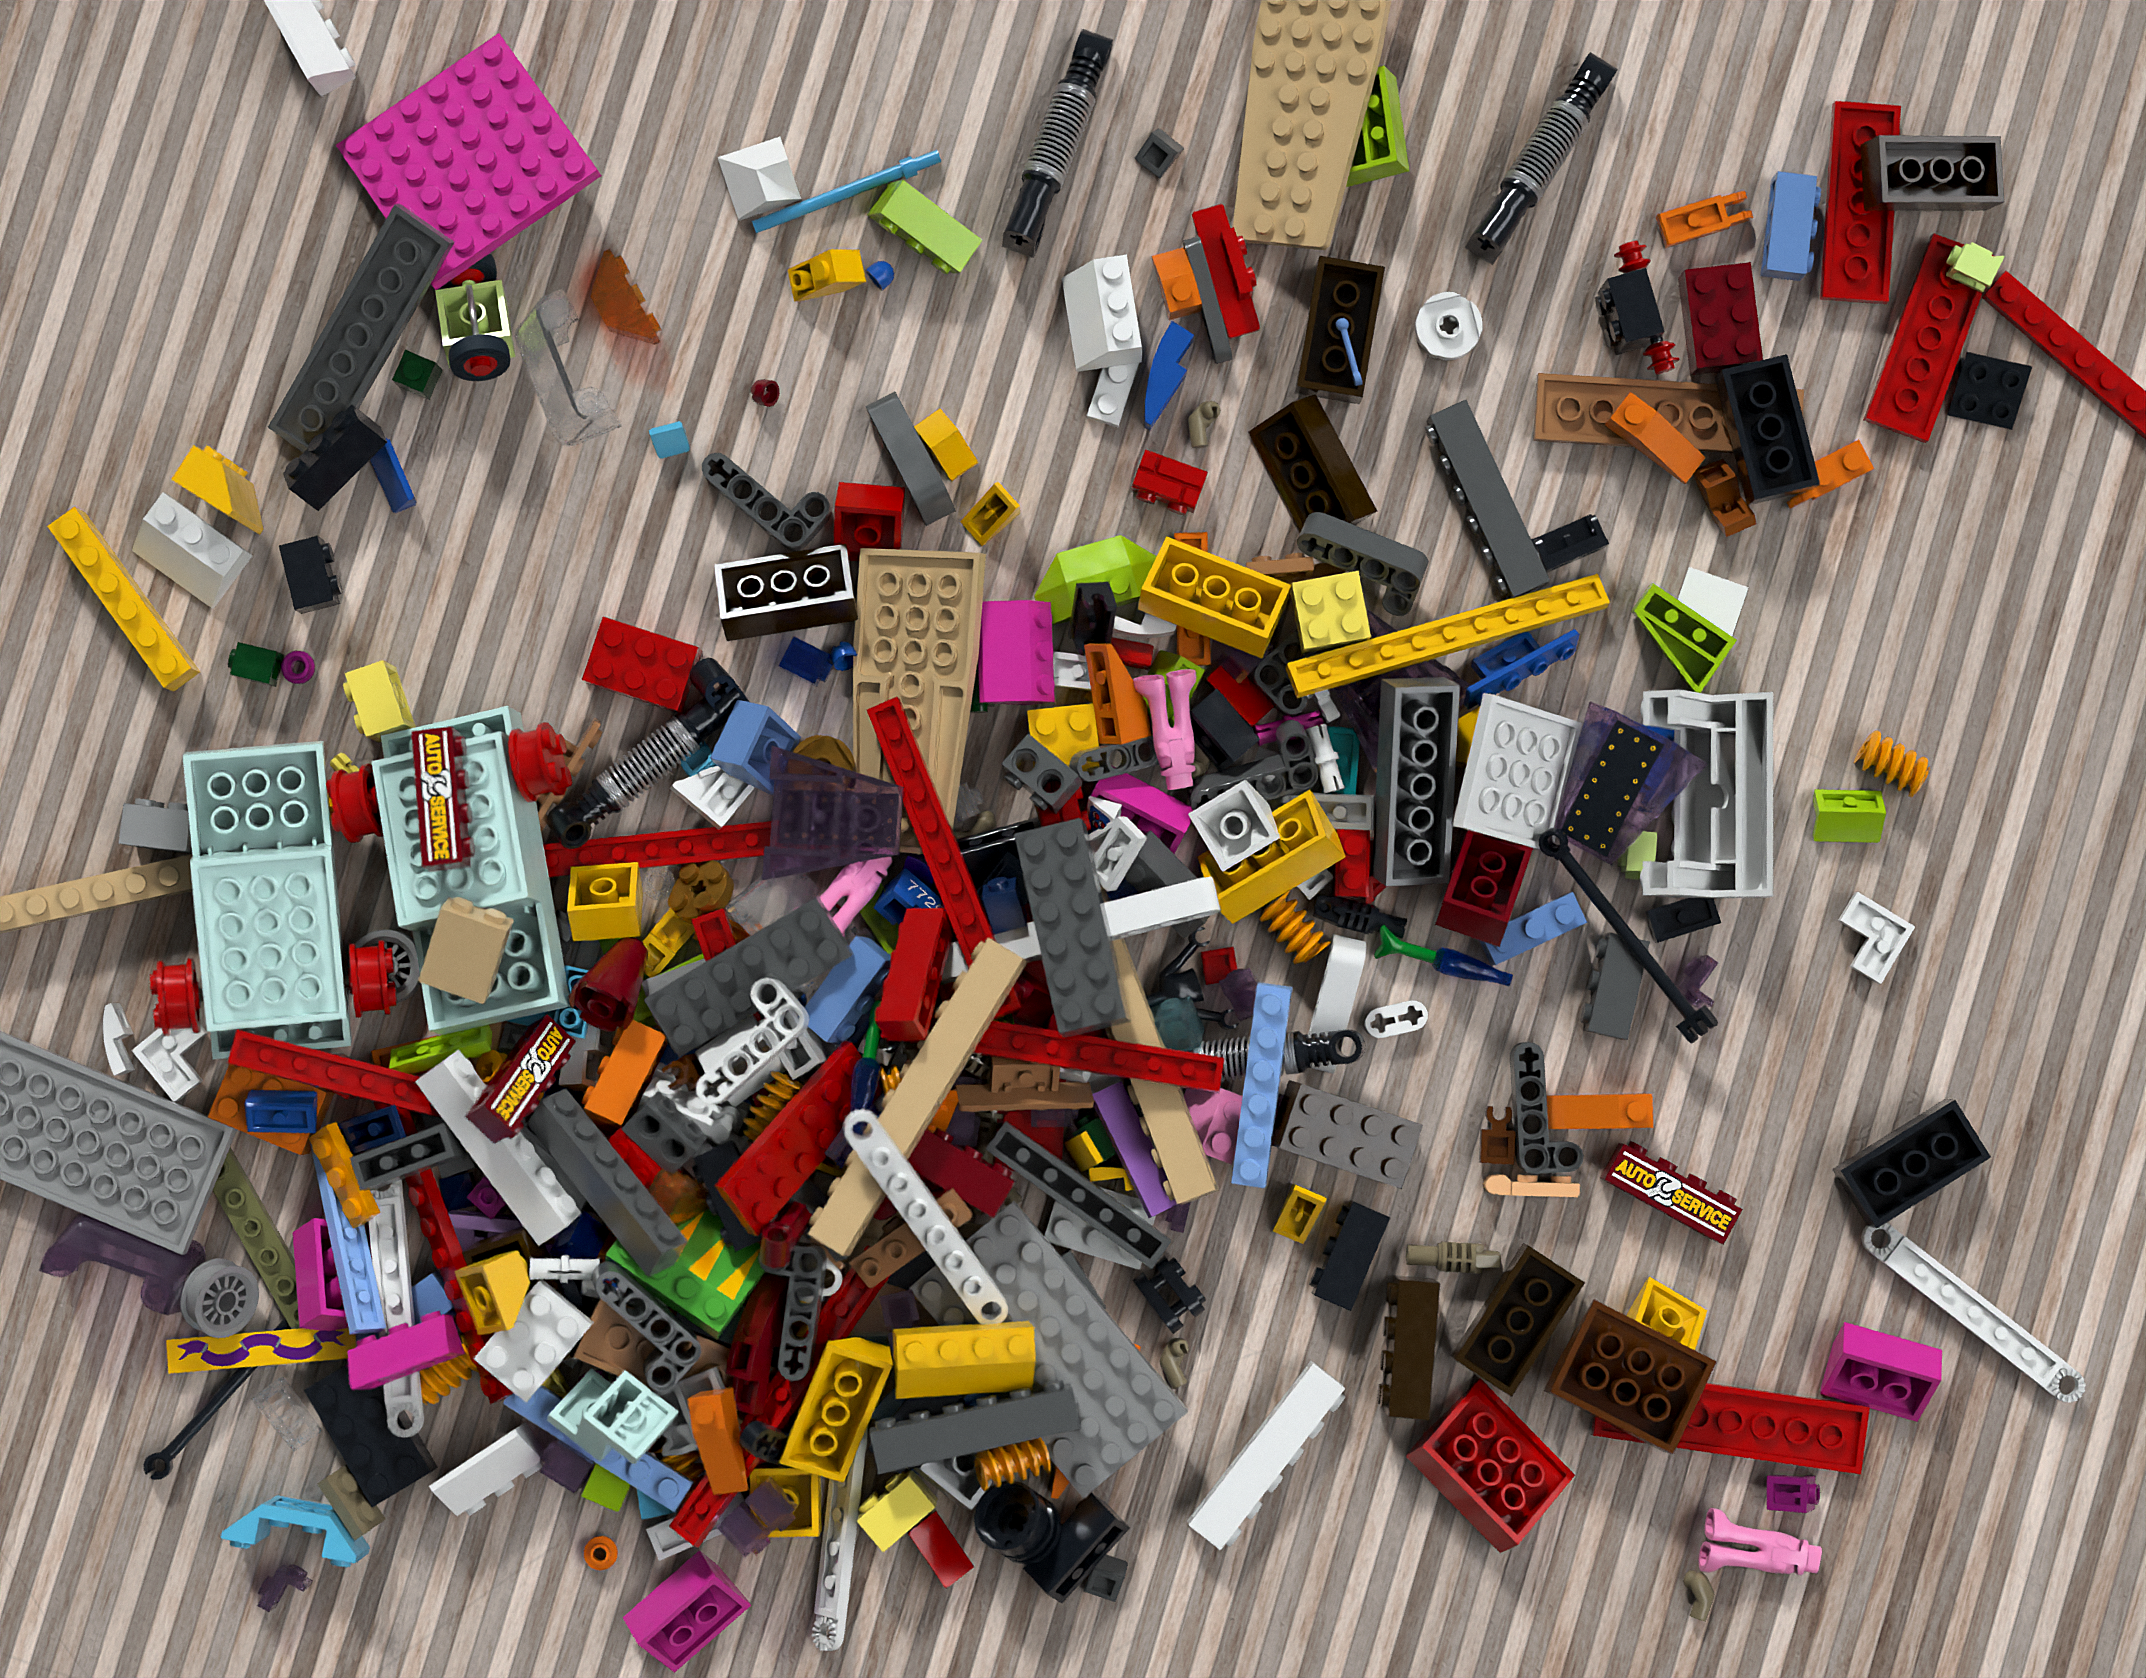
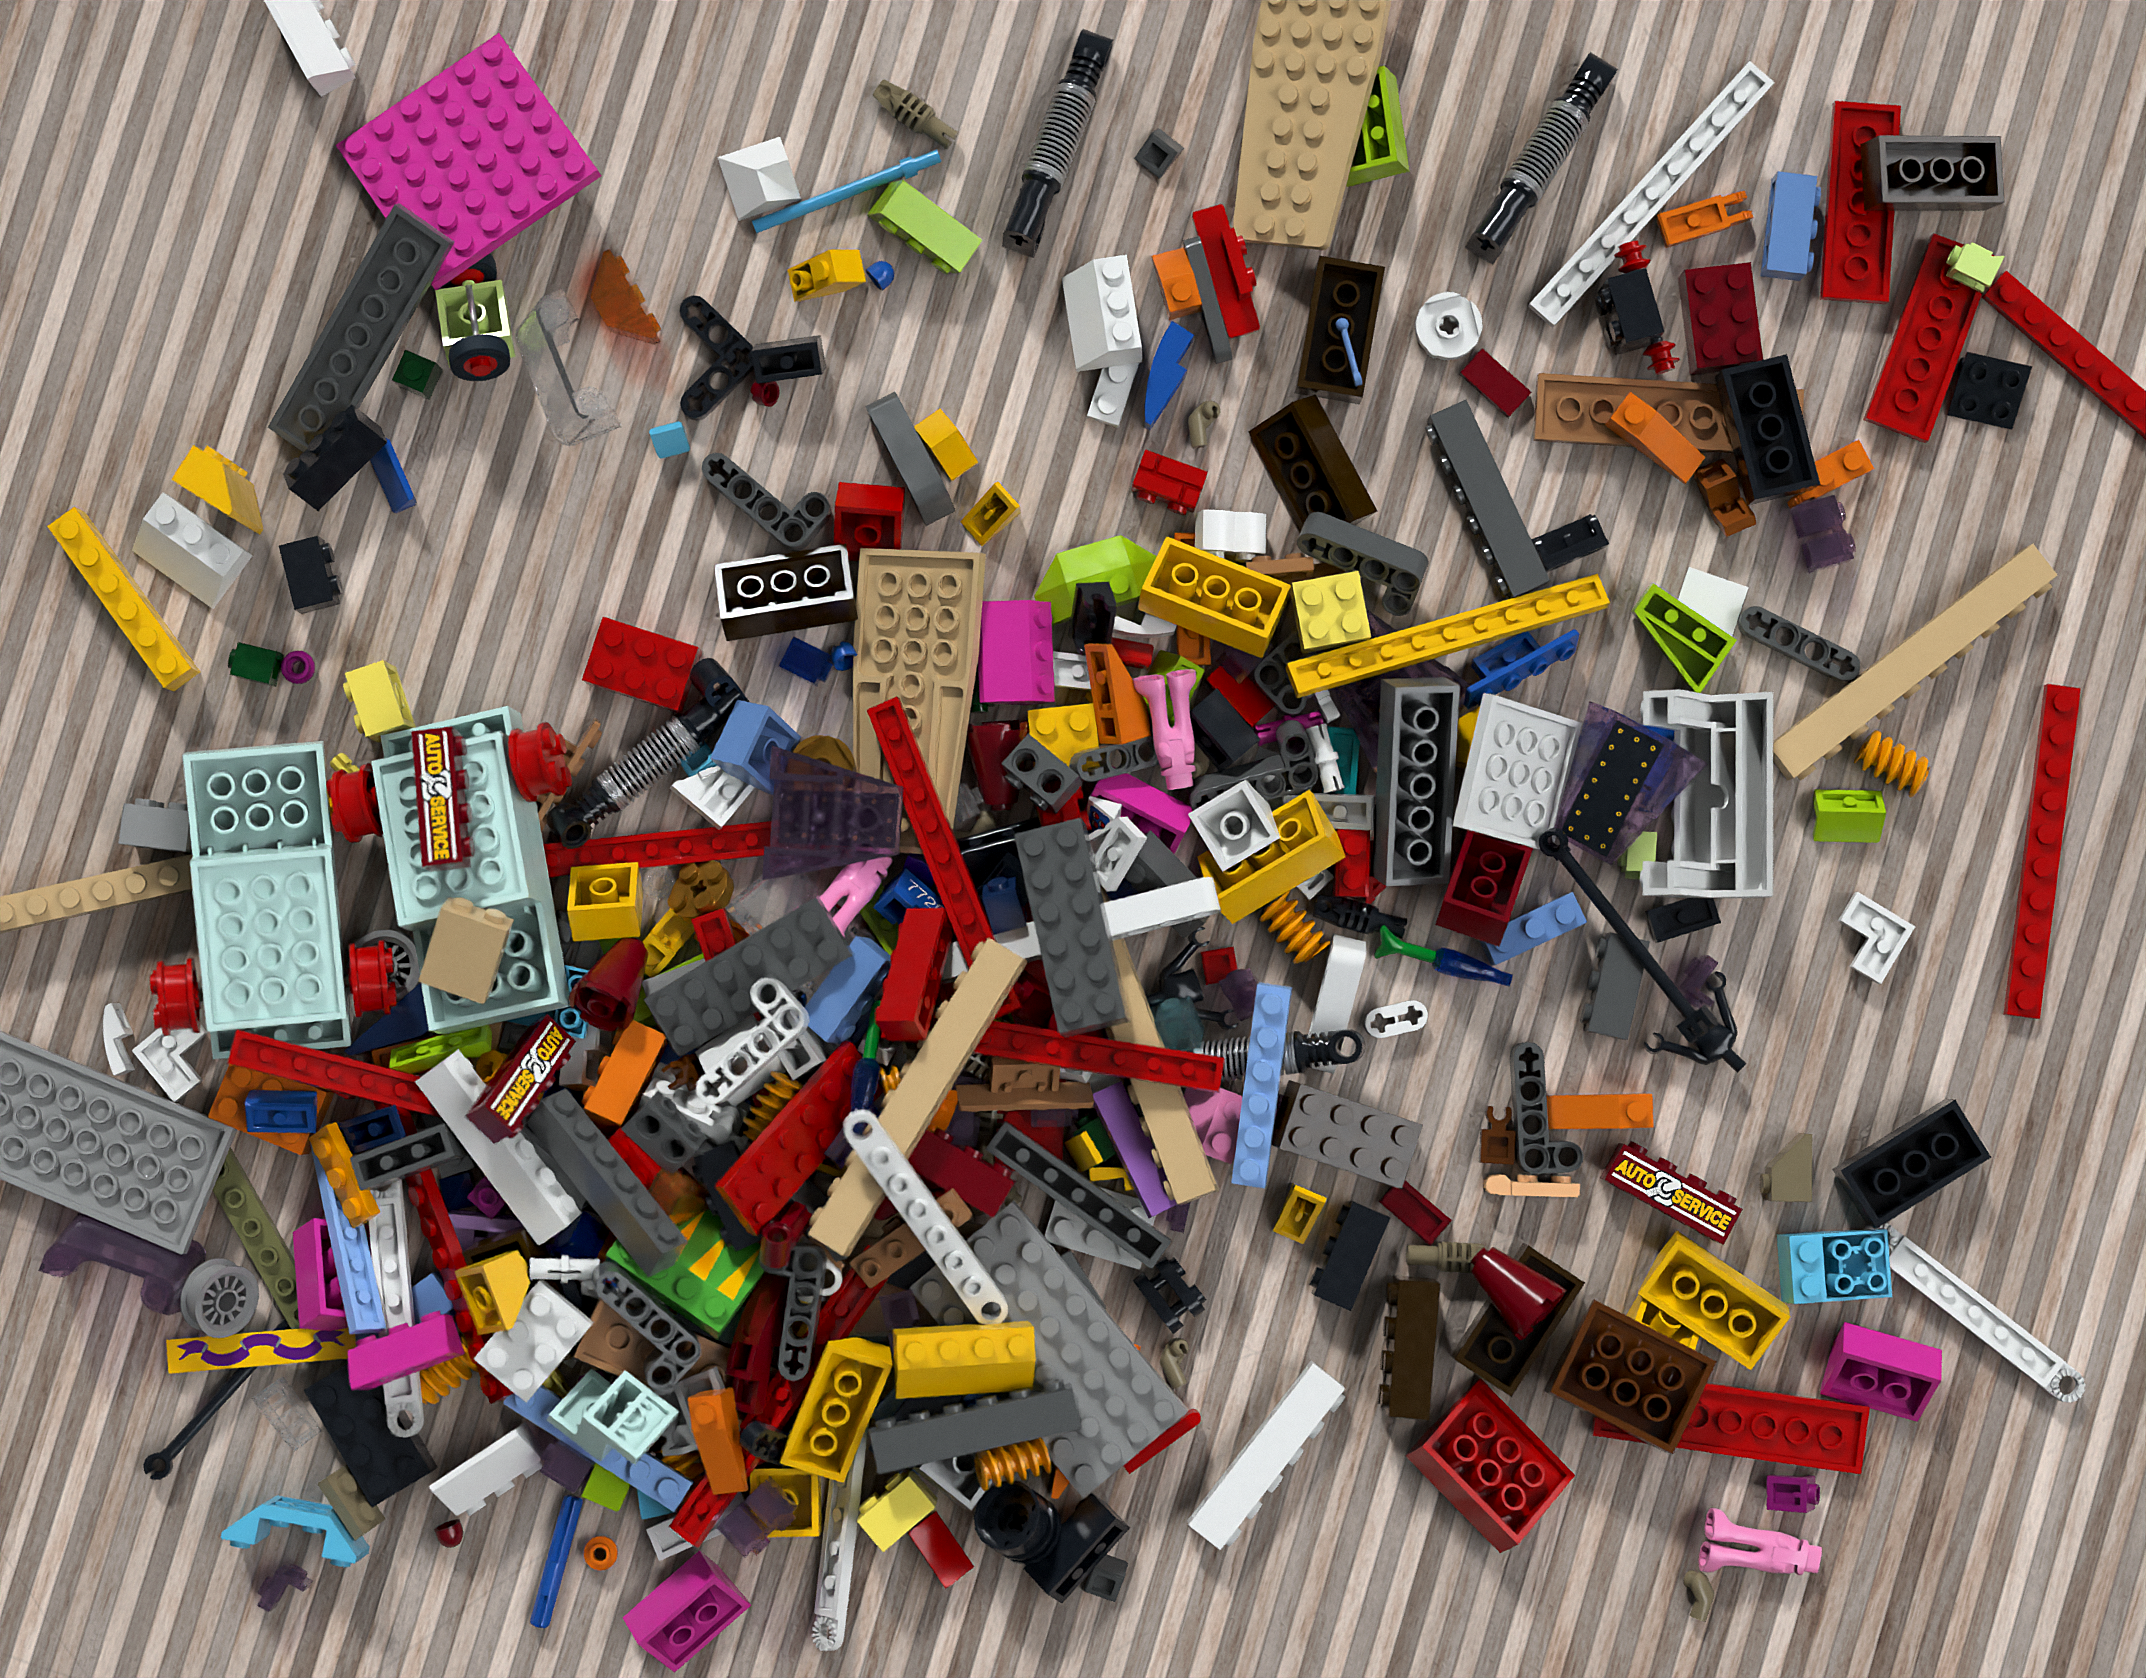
(404, 1024): none -> dark blue slope
(449, 1533): none -> dark red hinge
(556, 1561): none -> blue axle
(725, 351): none -> black beam
(788, 359): none -> black brick
(913, 112): none -> dark tan hinge
(988, 748): none -> dark red cone
(1174, 1432): none -> red hinge
(1231, 533): none -> white brick
(1415, 1212): none -> dark red tile
(1495, 383): none -> dark red tile
(1515, 1290): none -> dark red cone
(1651, 194): none -> white plate
(1713, 1045): none -> black piece
(1714, 1300): none -> yellow slope
(1790, 1172): none -> dark tan slope
(1797, 647): none -> dark grey beam
(1819, 517): none -> clear purple piece
(1834, 1266): none -> medium azure slope
(1911, 661): none -> tan brick
(2042, 851): none -> red plate

